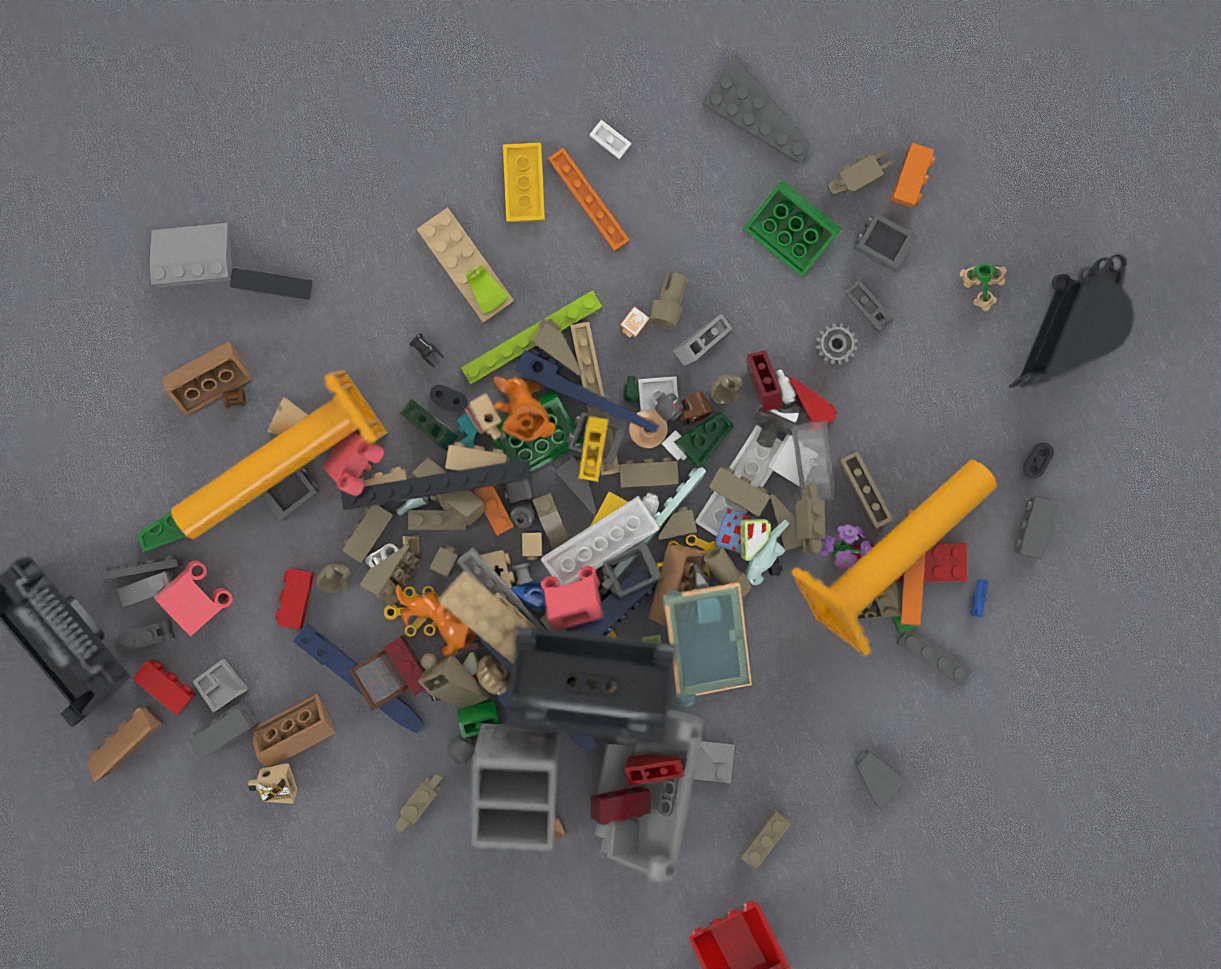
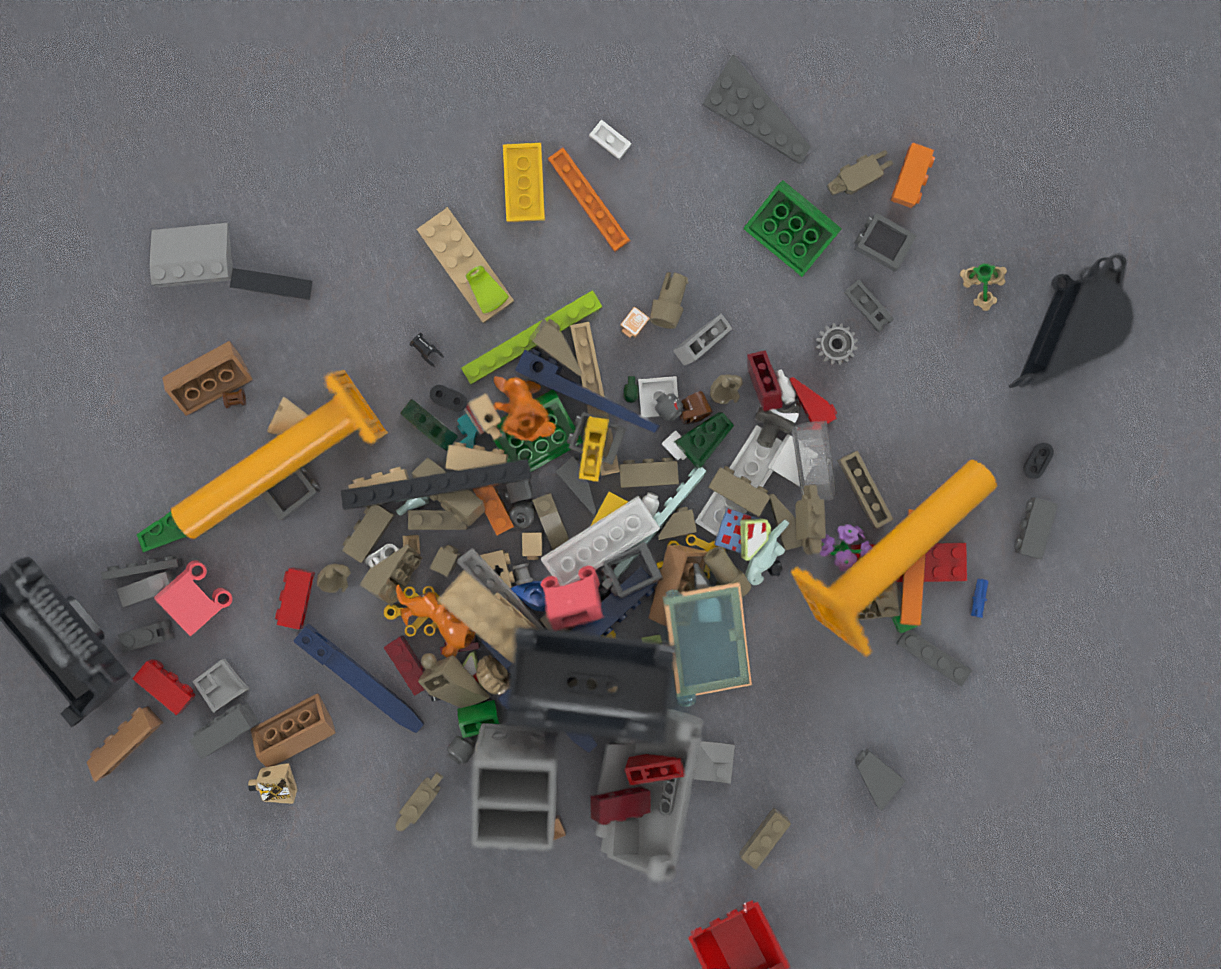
(349, 460): coral piece -> none
(378, 679): clear piece -> none
(649, 439): light nougat dish -> none

